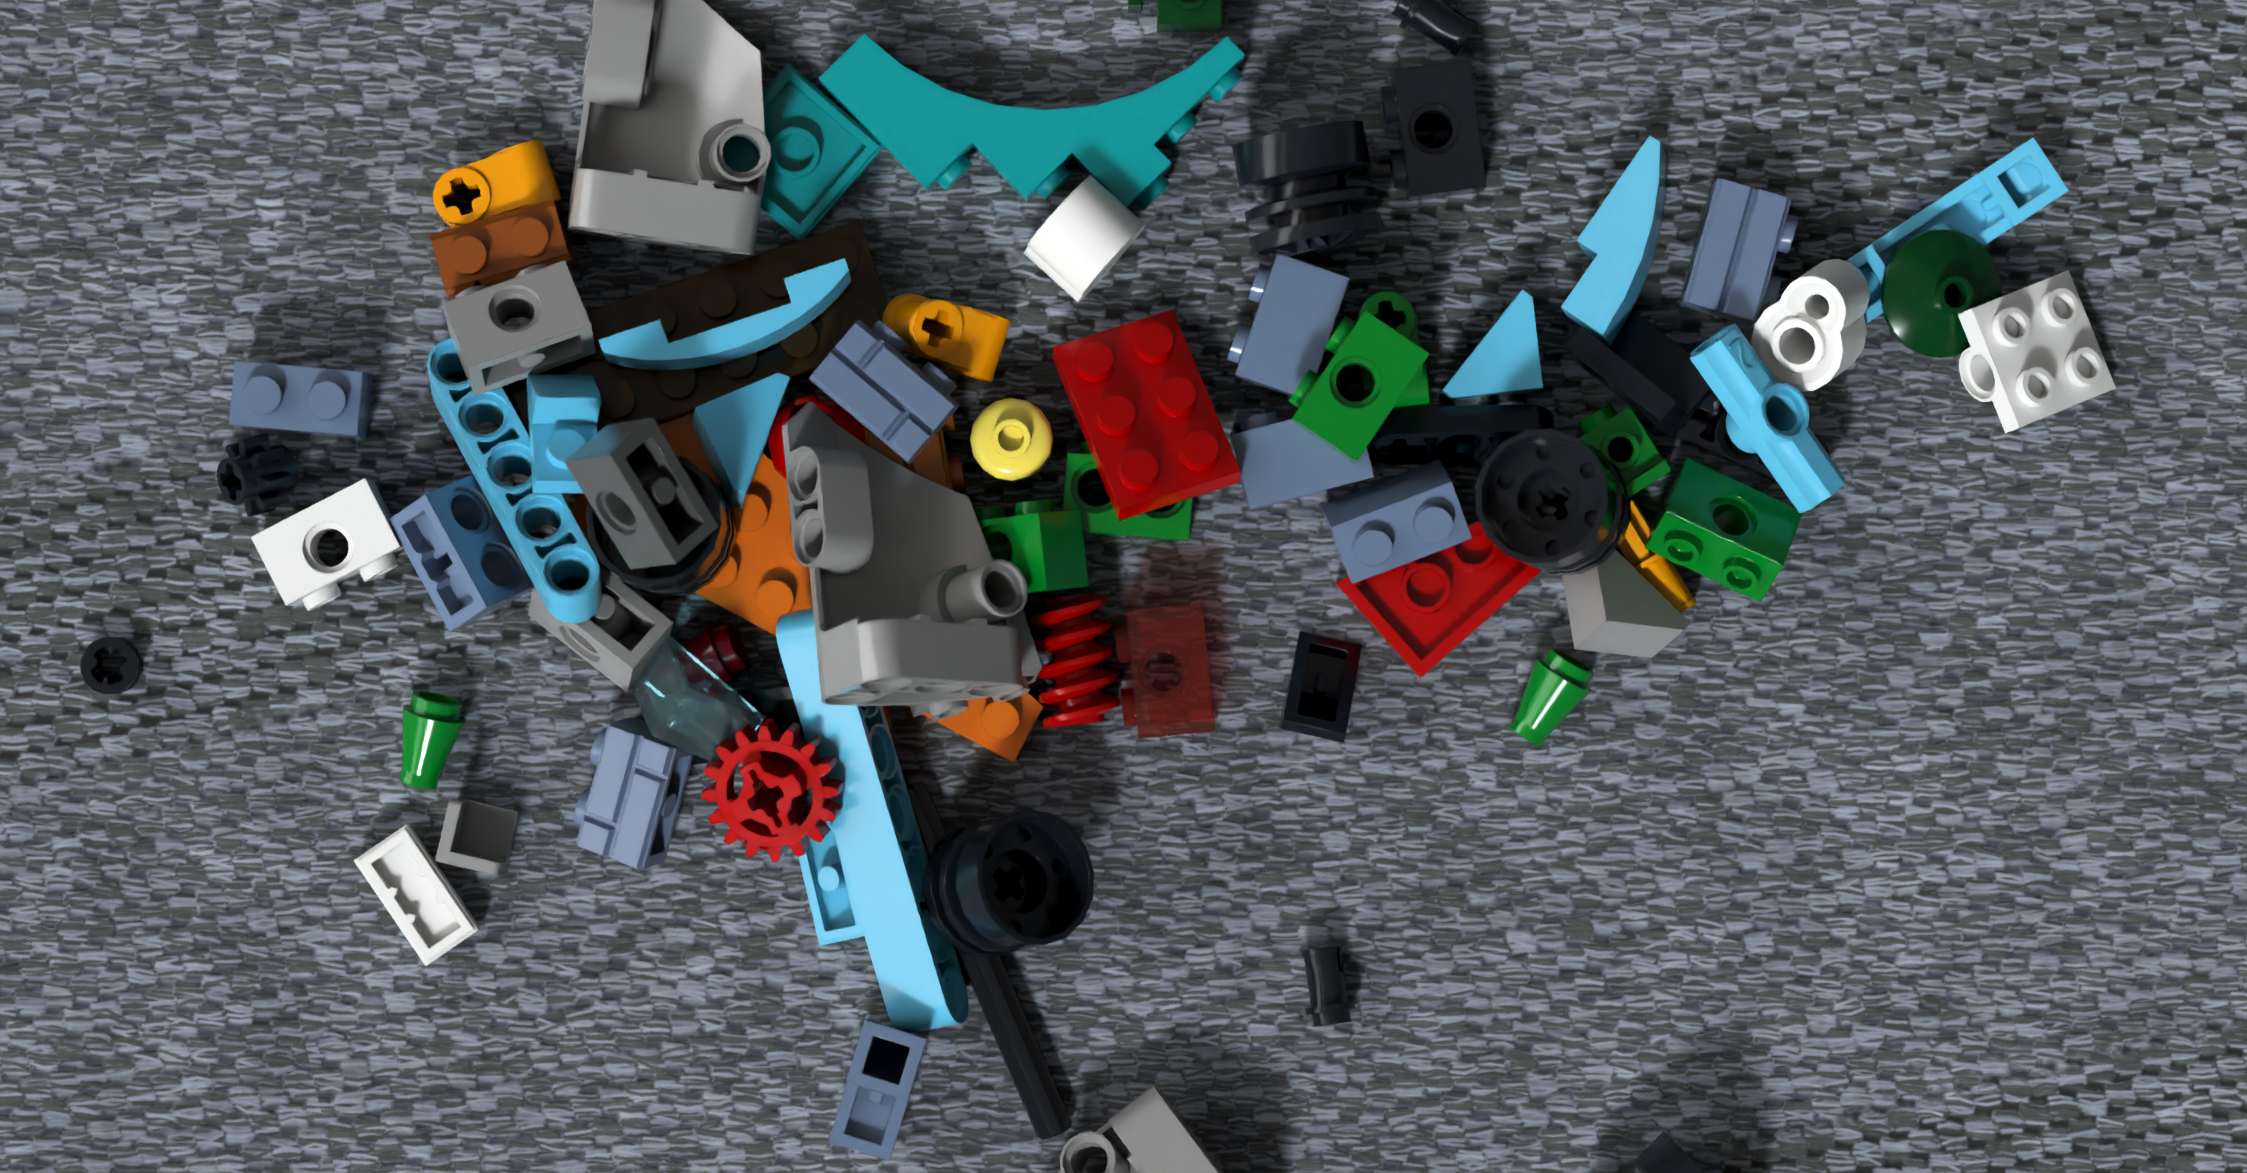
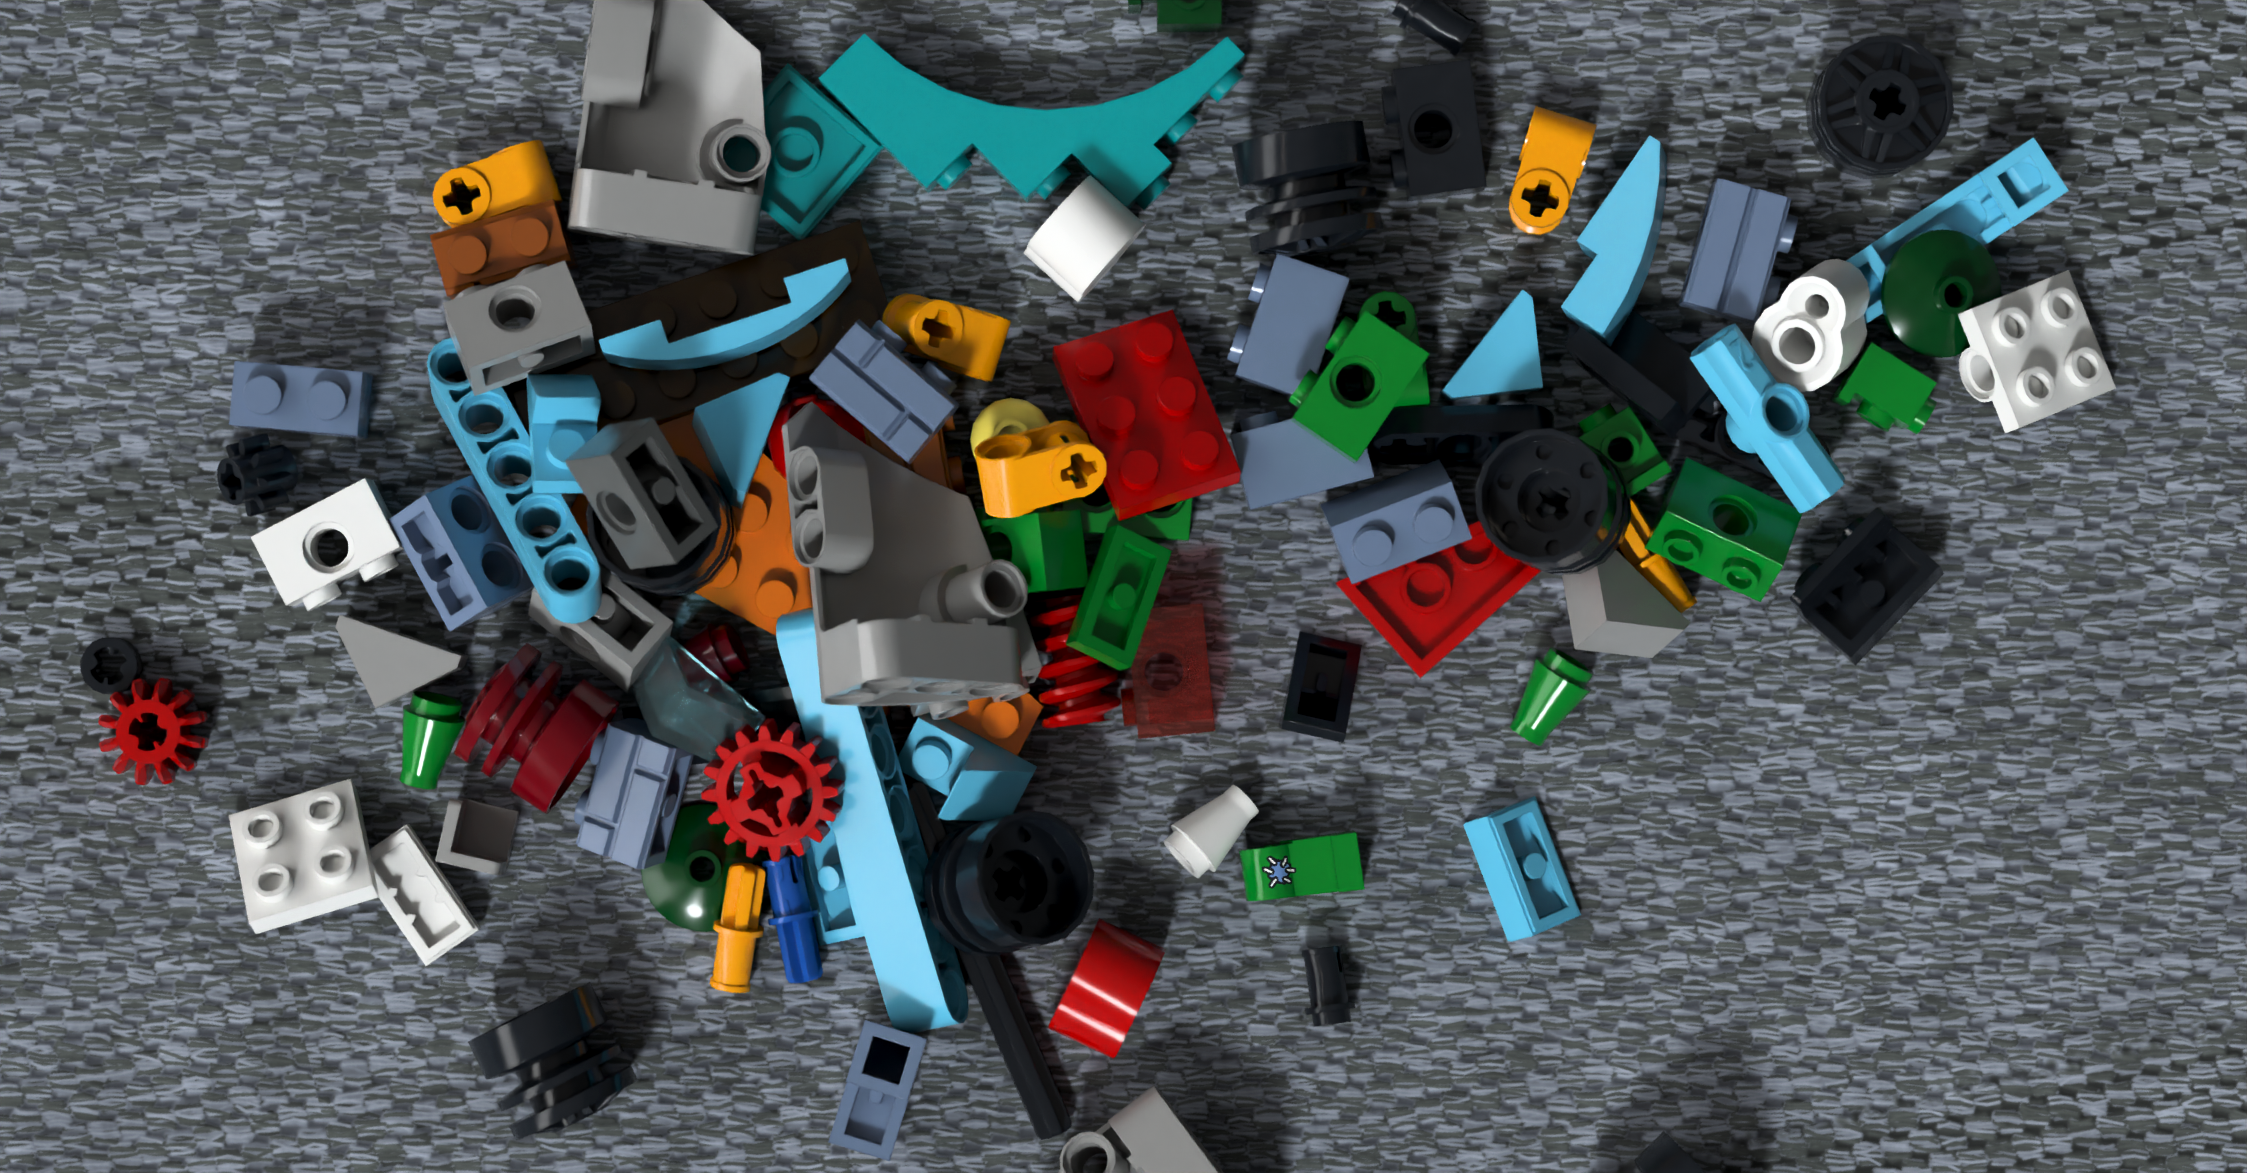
(170, 717): none -> red gear
(303, 856): none -> white plate
(393, 662): none -> light grey slope
(535, 727): none -> dark red wheel
(553, 1062): none -> black wheel
(672, 885): none -> dark green dish
(738, 928): none -> light orange axle
(793, 919): none -> blue axle
(970, 770): none -> medium azure slope
(1035, 468): none -> light orange piece
(1106, 988): none -> red piece
(1118, 597): none -> green plate
(1209, 832): none -> white cone
(1302, 867): none -> green leg
(1522, 869): none -> medium azure slope
(1551, 161): none -> light orange piece
(1843, 115): none -> black wheel
(1864, 585): none -> black bracket
(1887, 391): none -> green brick

